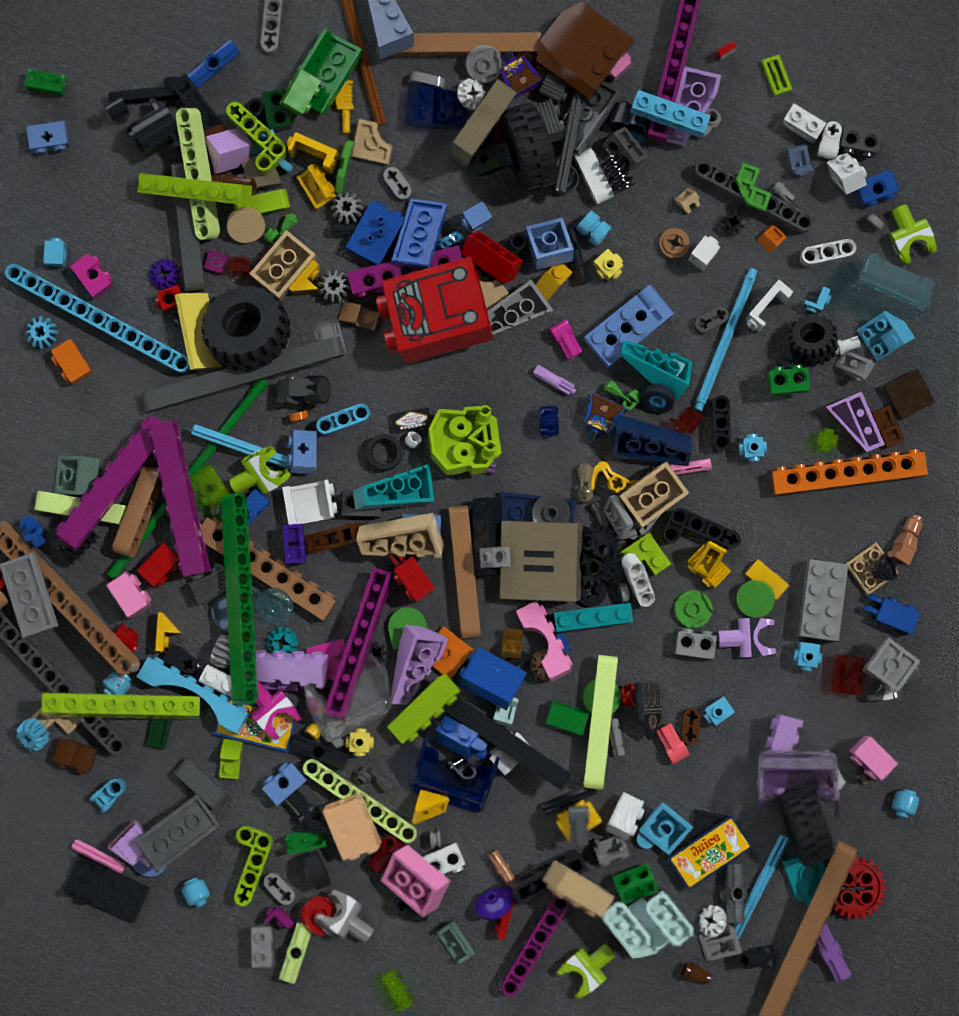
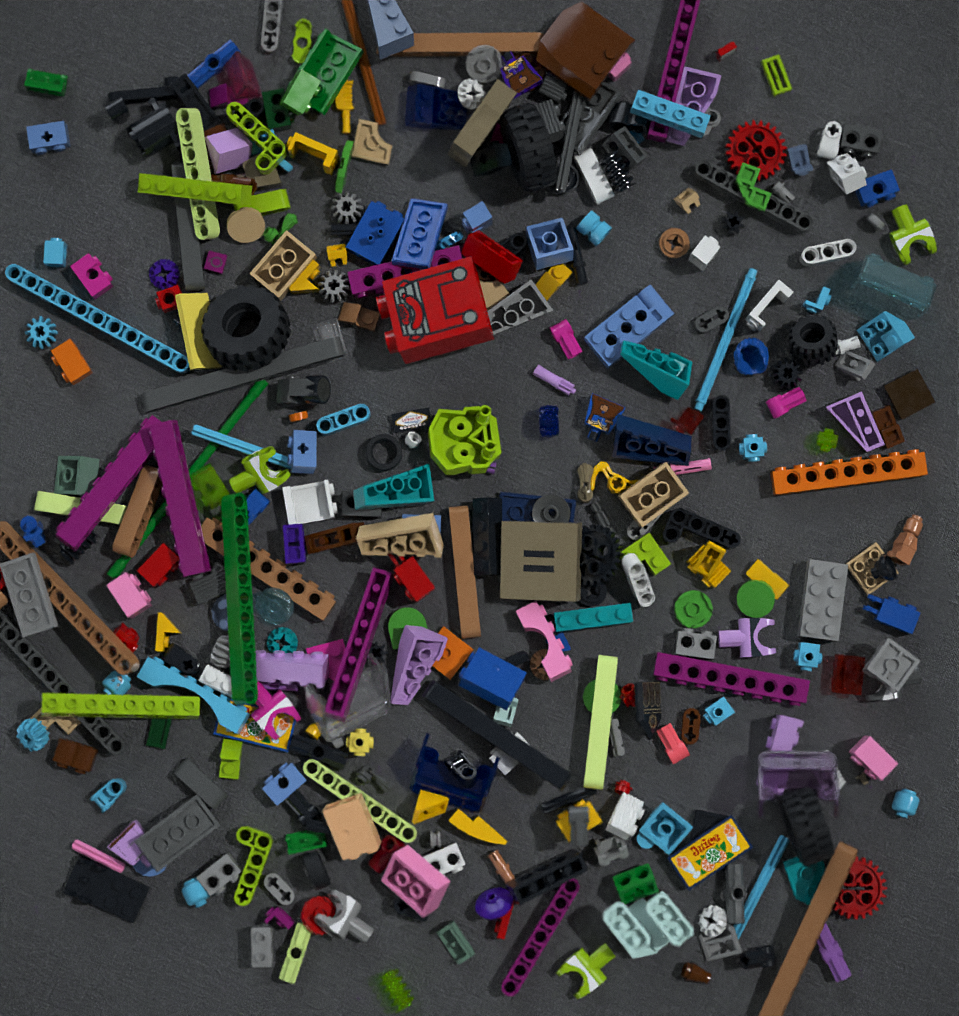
(217, 871): none -> light grey brick
(222, 96): none -> magenta slope
(239, 264): clear red tile -> none
(242, 77): none -> clear pink slope
(303, 30): none -> lime piece
(316, 186): yellow bracket -> none
(335, 252): none -> yellow tile
(394, 186): light grey beam -> none
(423, 709): lime brick -> none
(460, 739): blue hinge -> none
(476, 828): none -> yellow slope
(495, 557): light grey brick -> none
(512, 643): pearl gold bracket -> none
(567, 717): green hinge -> none
(577, 889): tan brick -> none
(605, 259): light yellow brick -> none
(612, 389): bright green piece -> none
(619, 518): light grey bracket -> none
(622, 786): none -> red plate
(623, 592): light grey tile -> none
(658, 398): black bush -> none
(751, 356): none -> blue hair
(770, 141): none -> red gear
(771, 238): orange slope -> none
(783, 403): none -> dark pink piece
(789, 385): green brick -> none
(799, 686): none -> magenta brick
(803, 123): white brick -> none

